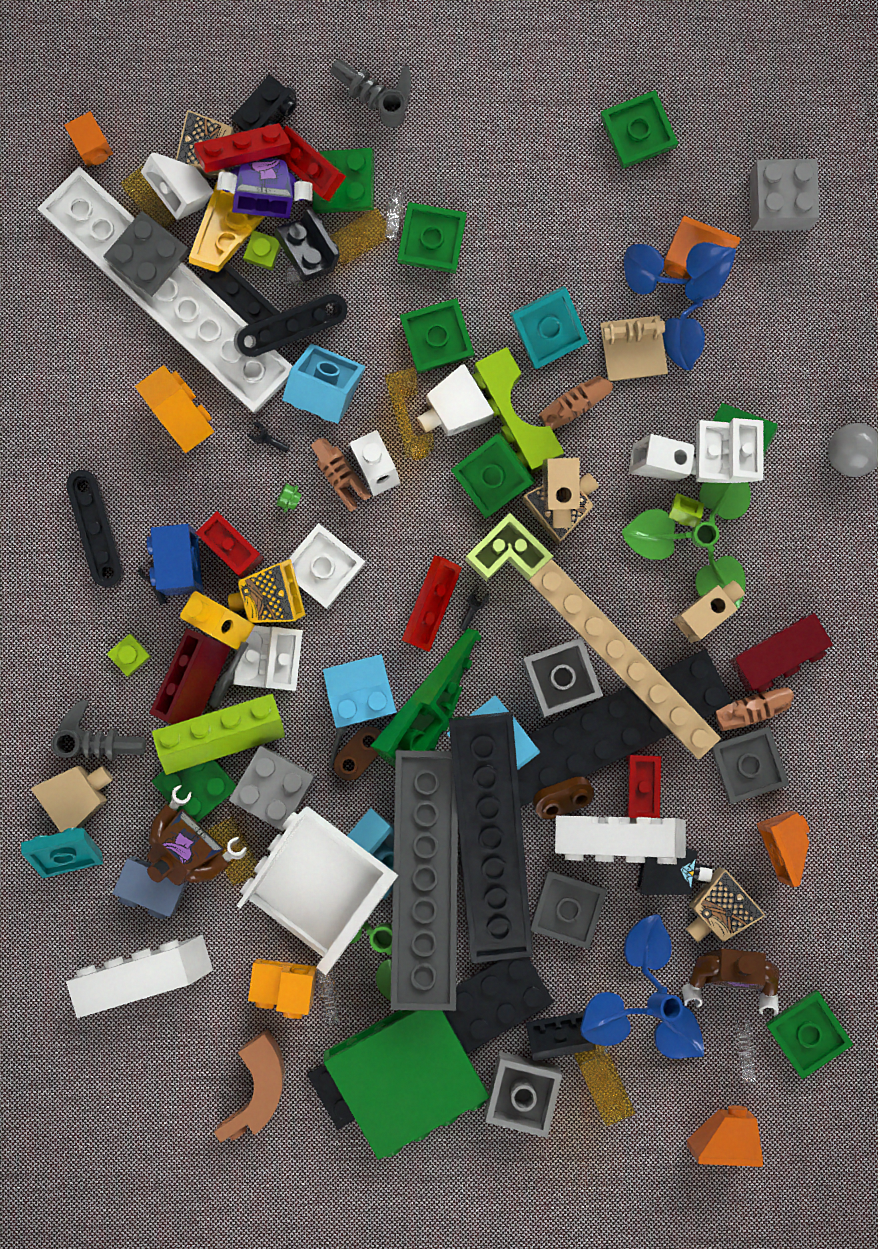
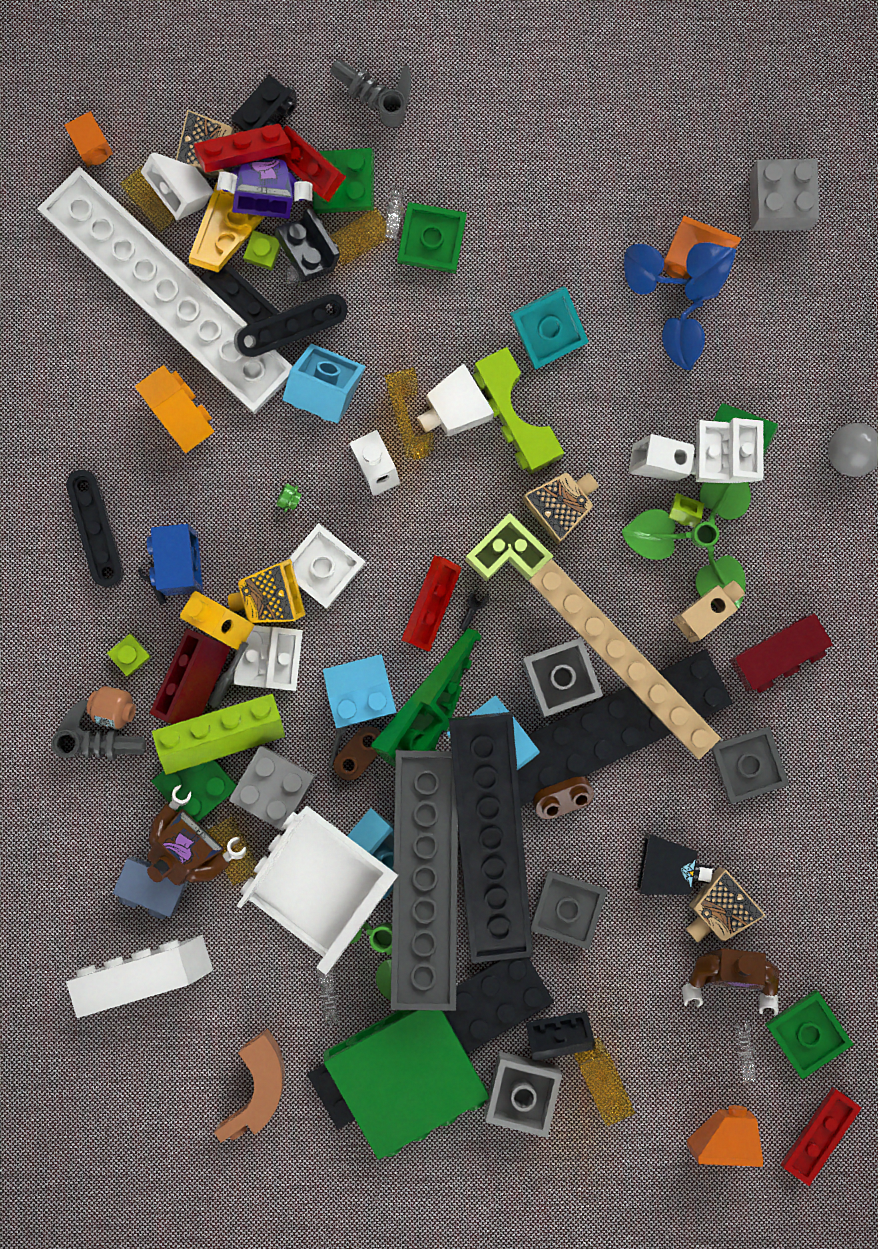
(62, 852): teal plate -> none
(73, 796): tan torso -> none
(111, 707): none -> nougat head
(146, 253): dark grey plate -> none
(229, 545): red panel -> none
(265, 437): black hand -> none
(283, 984): light orange brick -> none
(339, 472): nougat hinge -> none
(437, 336): green plate -> none
(493, 475): green plate -> none
(561, 474): tan torso -> none
(575, 402): nougat hinge -> none
(605, 1017): blue plant -> none
(621, 837): white wedge -> none
(634, 348): tan hinge -> none
(638, 129): green plate -> none
(643, 786): red panel -> none
(754, 708): nougat hinge -> none
(786, 845): orange slope -> none
(820, 1136): none -> red plate

